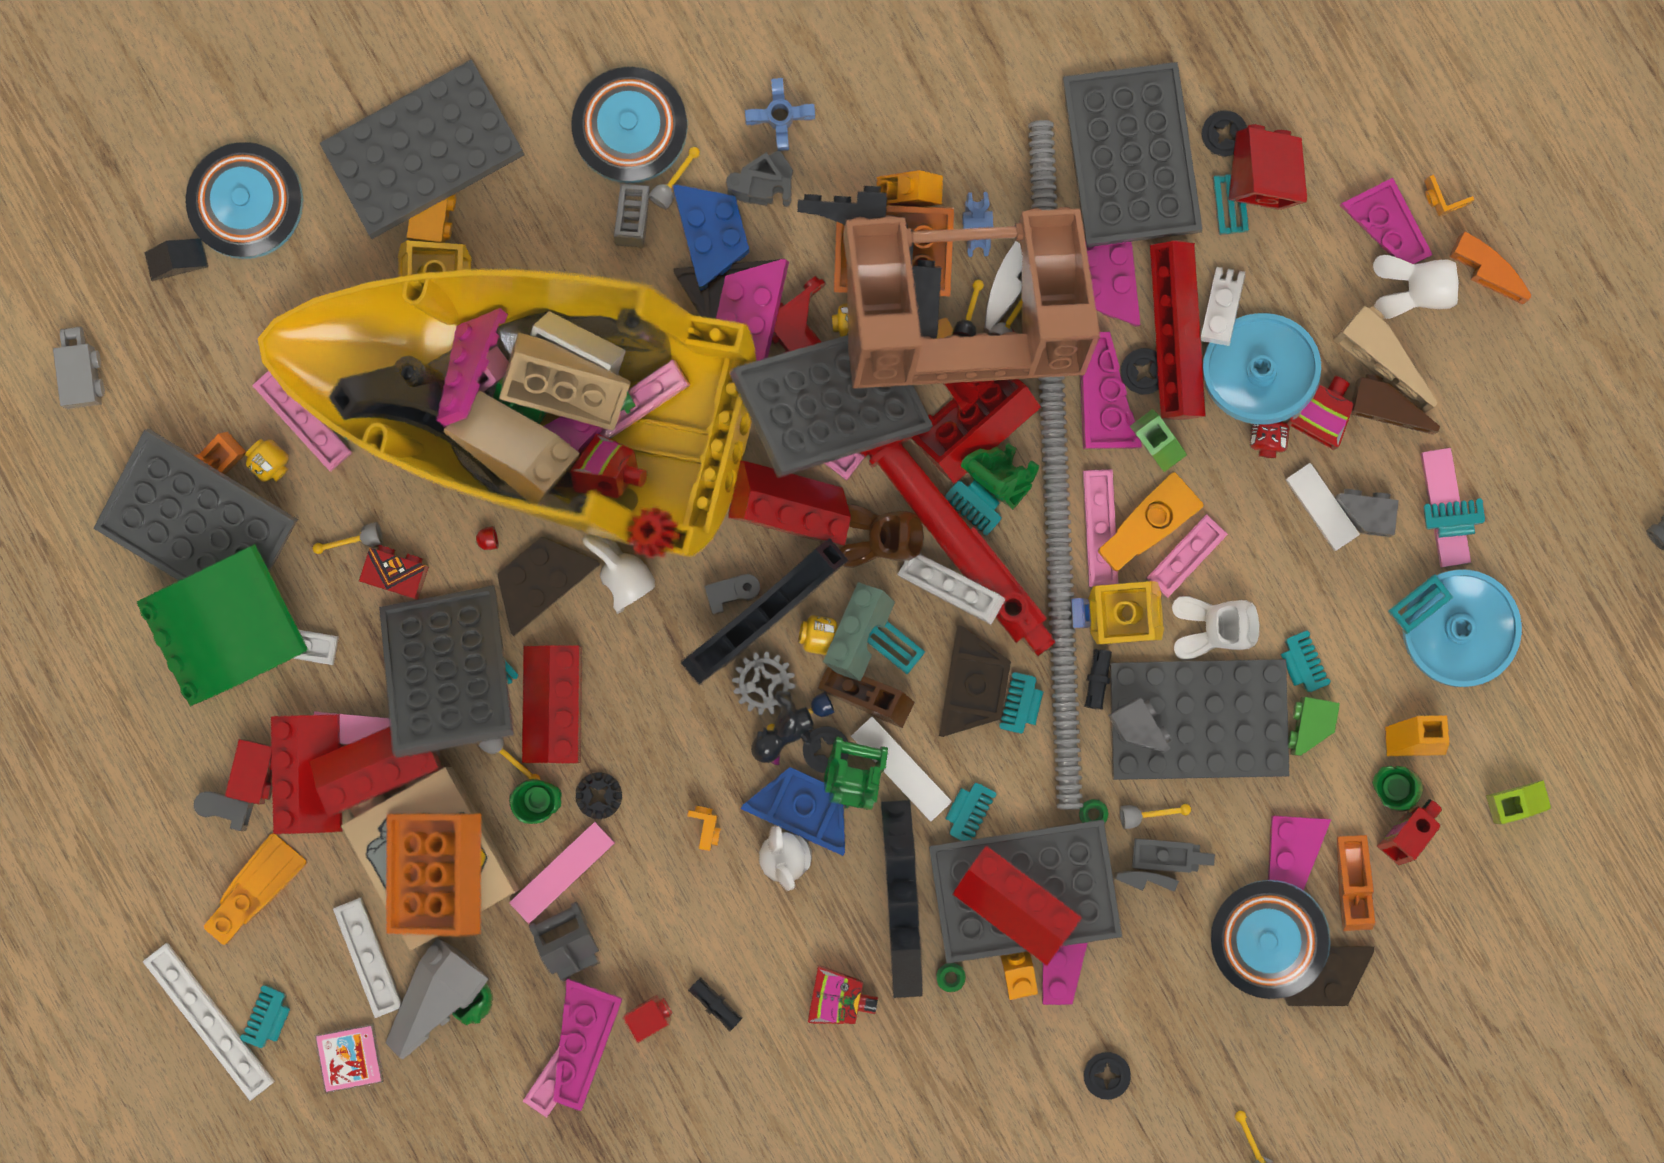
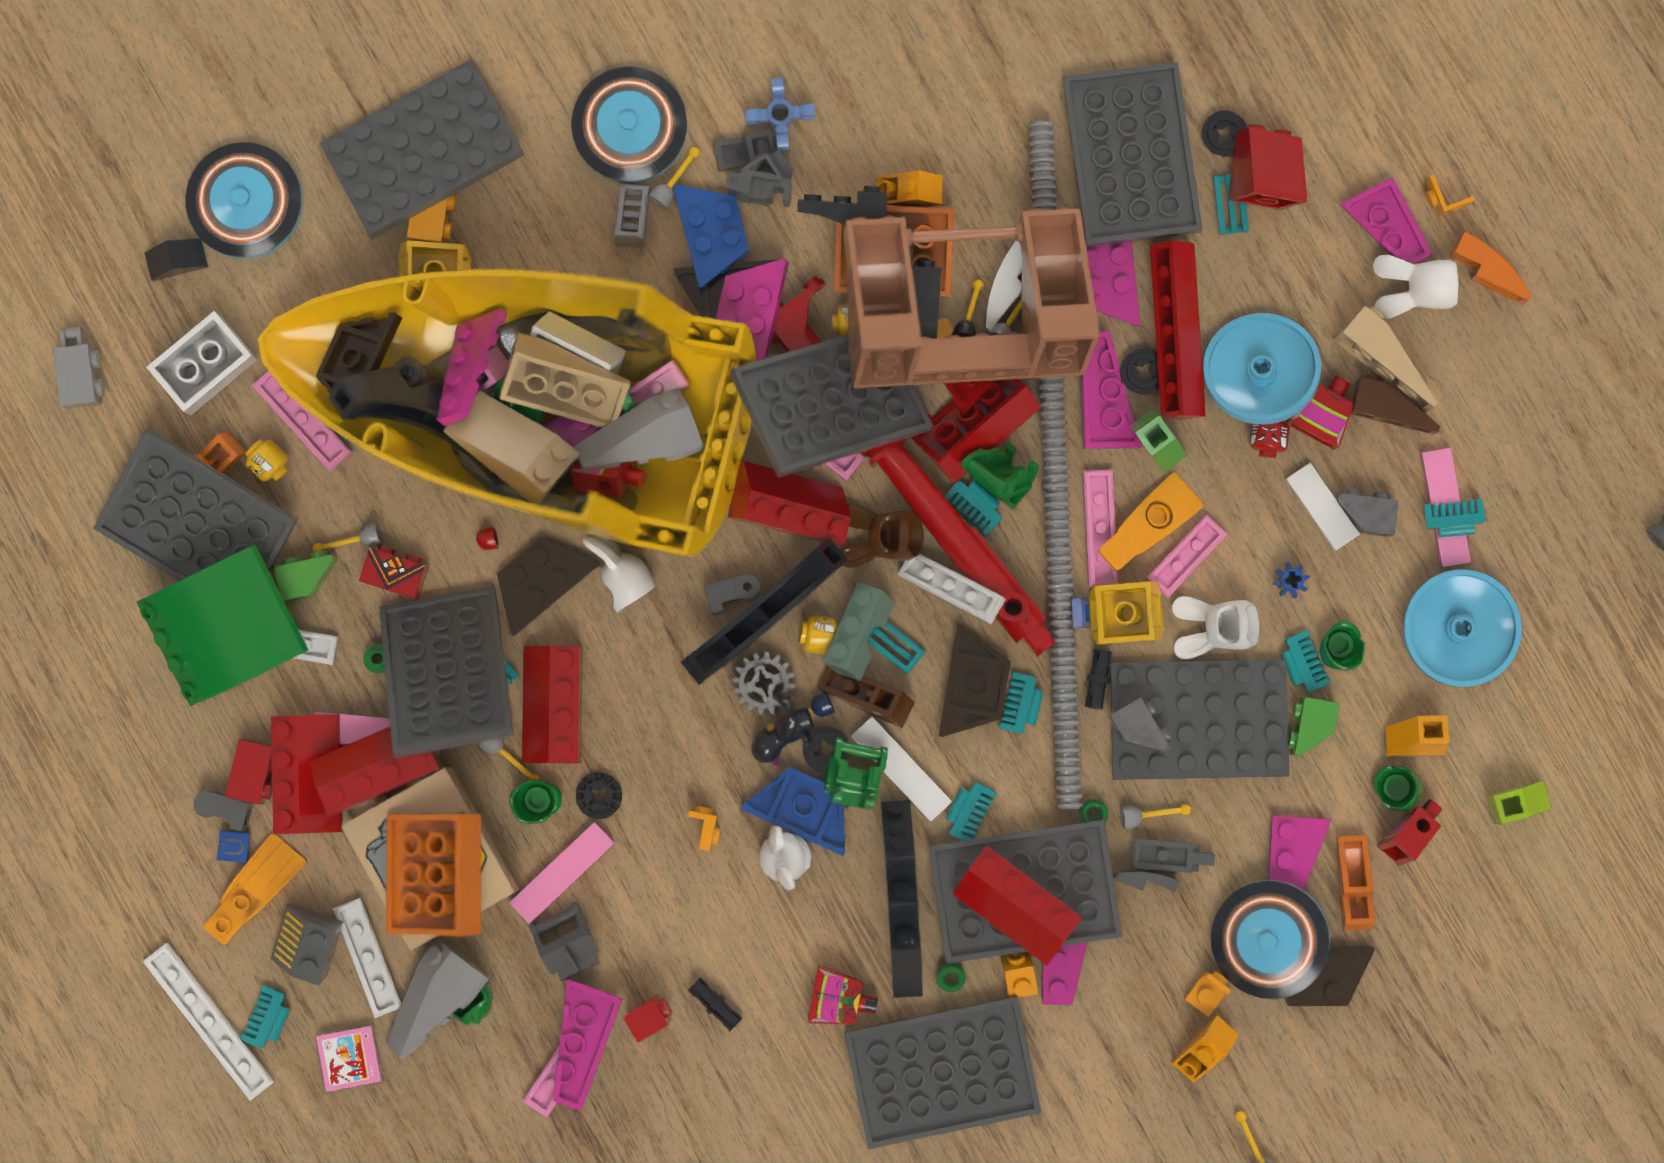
(202, 363): none -> white brick
(234, 846): none -> blue tile
(305, 577): none -> bright green slope
(306, 943): none -> dark grey slope
(357, 349): none -> dark brown wing
(368, 659): none -> green plate
(642, 536): red gear -> none
(649, 431): none -> light grey wedge
(741, 151): none -> dark grey slope
(942, 1072): none -> dark grey plate
(977, 217): medium blue pin -> none
(1116, 1085): black gear -> none
(1206, 1049): none -> light orange slope
(1208, 992): none -> light orange bracket
(1222, 307): white hinge -> none
(1294, 573): none -> blue gear
(1342, 647): none -> green hair
(1400, 619): teal tile -> none

